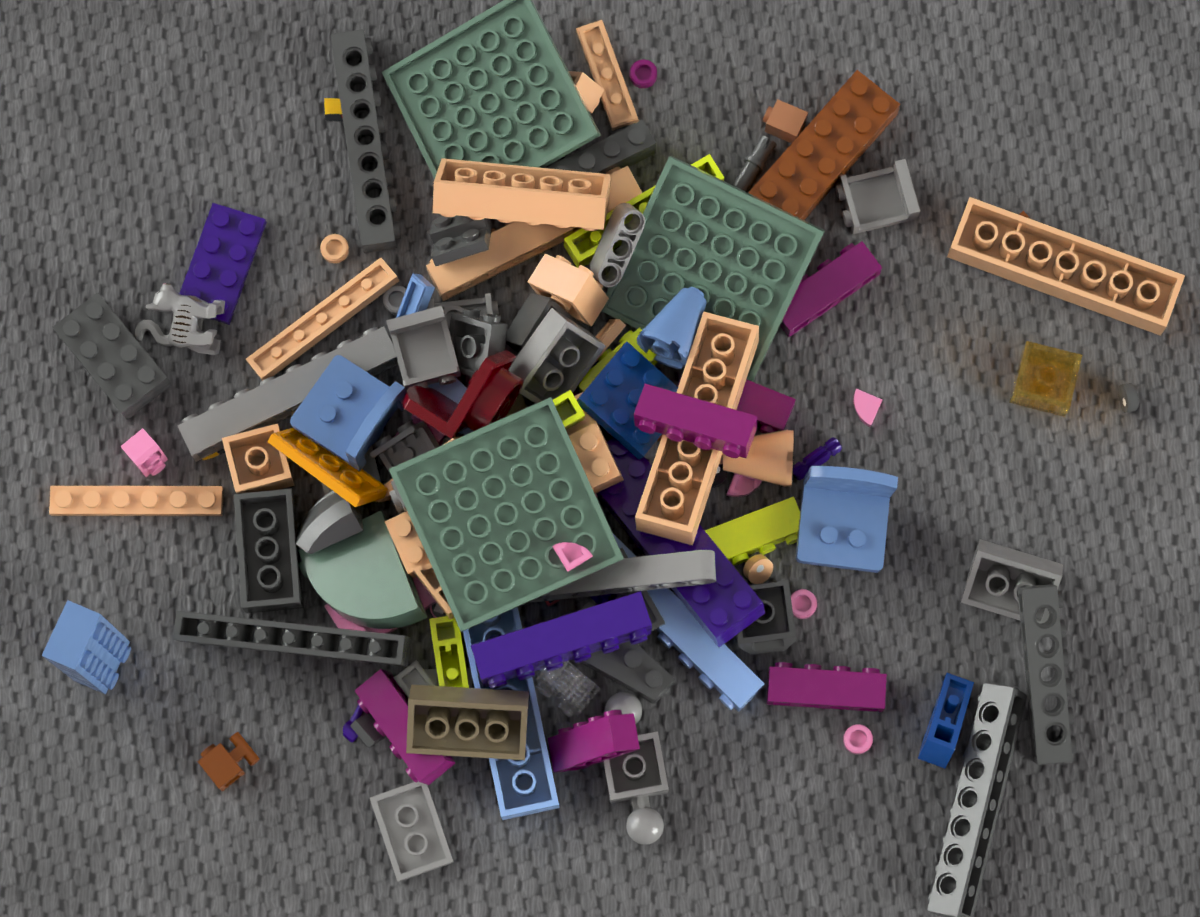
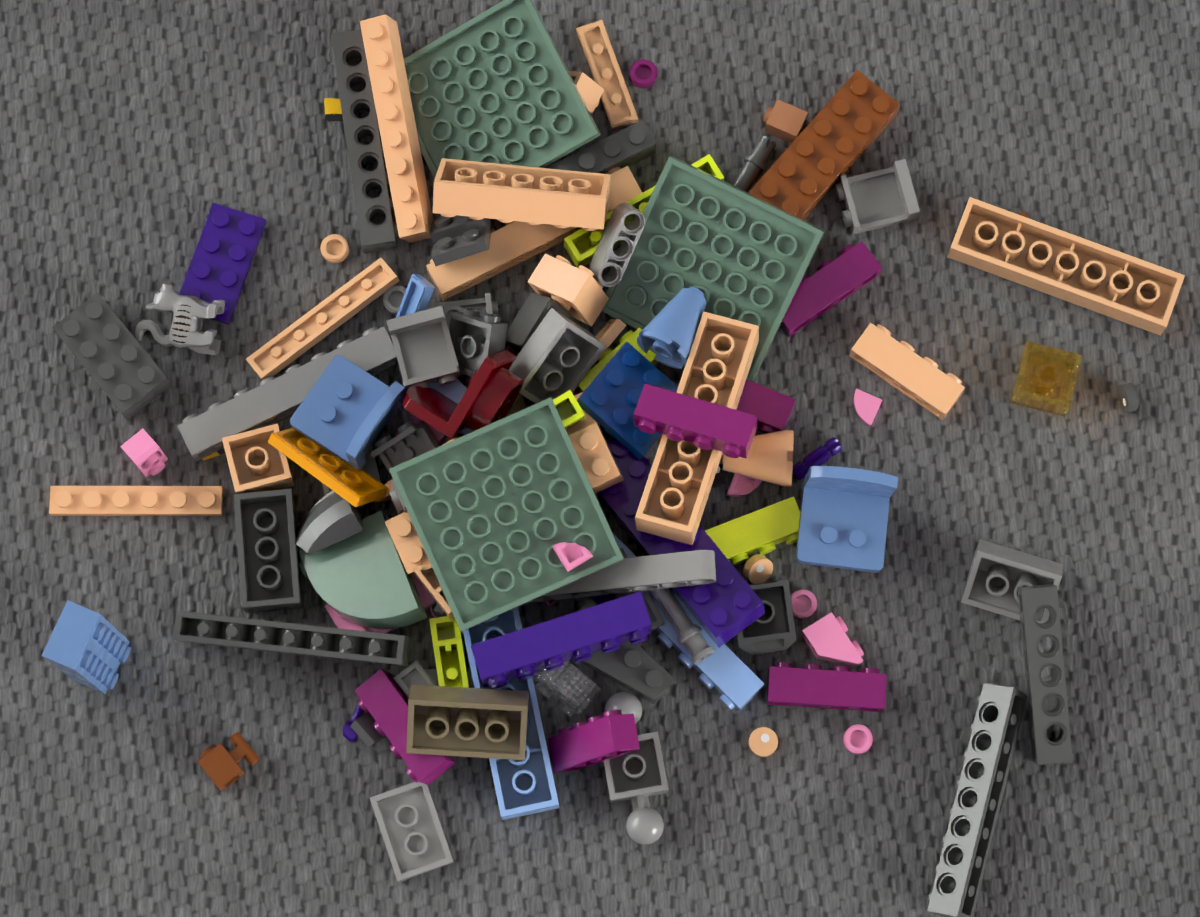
(397, 128): none -> light nougat brick
(688, 633): none -> light grey pin
(763, 742): none -> light nougat tile
(830, 643): none -> bright pink slope
(906, 370): none -> light nougat brick
(946, 721): blue slope -> none

